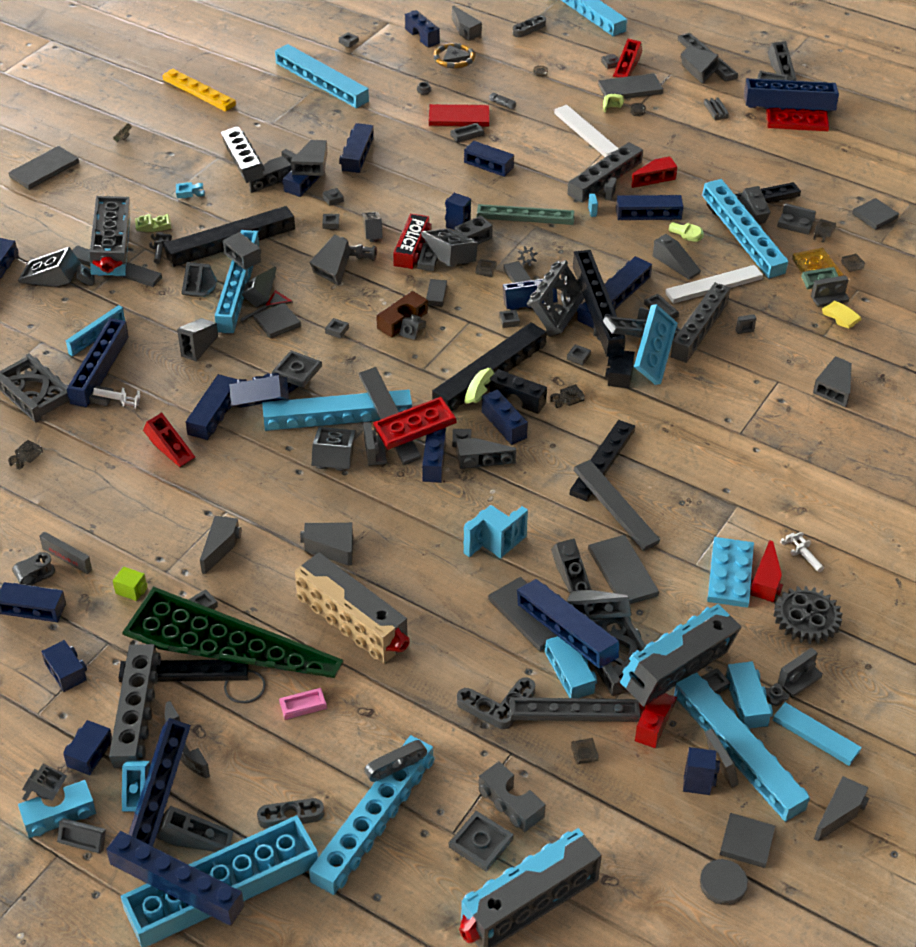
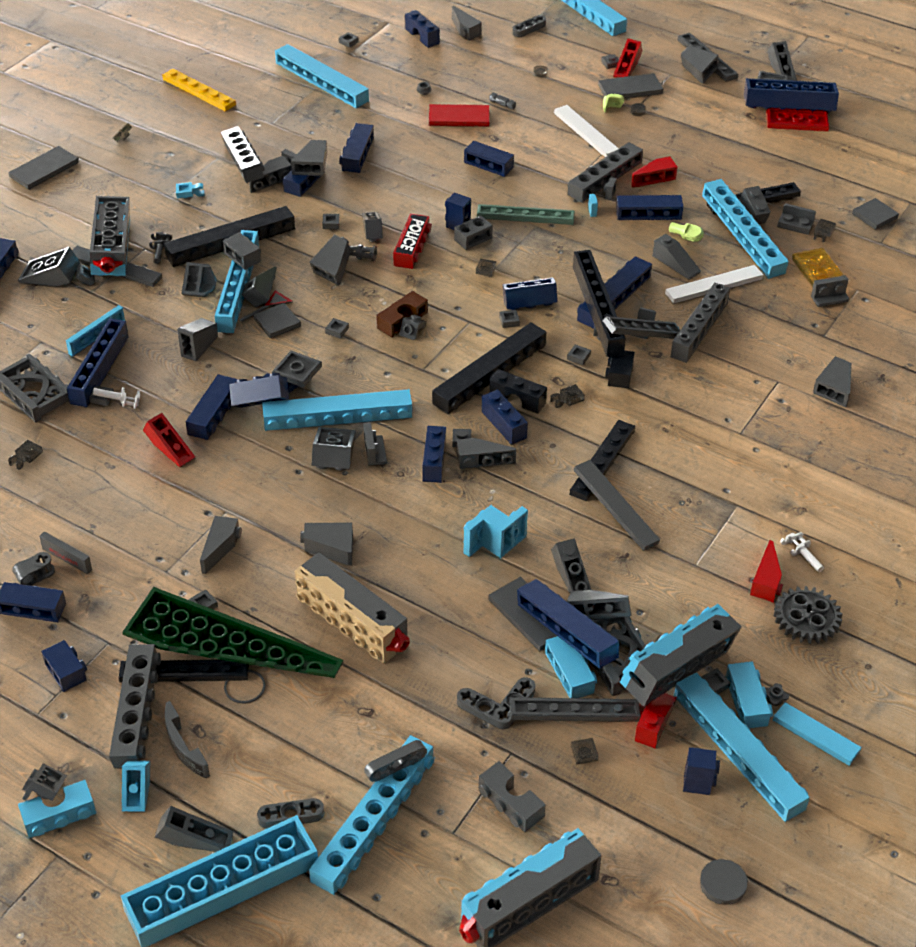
(81, 835): dark grey tile -> none
(87, 747): dark blue brick -> none
(130, 583): lime brick -> none
(148, 224): yellowish green slope -> none
(159, 781): dark blue brick -> none
(175, 878): dark blue brick -> none
(302, 703): bright pink tile -> none
(333, 196): dark grey plate -> none
(386, 407): dark grey tile -> none
(414, 423): red tile -> none
(427, 259): dark grey plate -> none
(436, 292): dark grey tile -> none
(451, 246): dark grey slope -> none
(454, 55): dark grey piece -> none
(467, 132): dark grey tile -> none
(477, 386): yellowish green slope -> none
(481, 841): dark grey plate -> none
(516, 272): dark grey tile -> none
(528, 260): dark grey gear -> none
(552, 320): dark grey fence -> none
(623, 569): dark grey tile -> none
(655, 344): medium azure plate -> none
(662, 303): dark grey tile -> none
(719, 108): dark grey tile -> none
(726, 763): dark grey tile -> none
(730, 572): medium azure plate -> none
(746, 324): dark grey tile -> none
(747, 840): dark grey tile -> none
(800, 673): dark grey bracket -> none
(810, 276): sand green plate -> none
(843, 807): dark grey slope -> none
(844, 315): light yellow slope -> none
(852, 262): clear smoke plate -> none

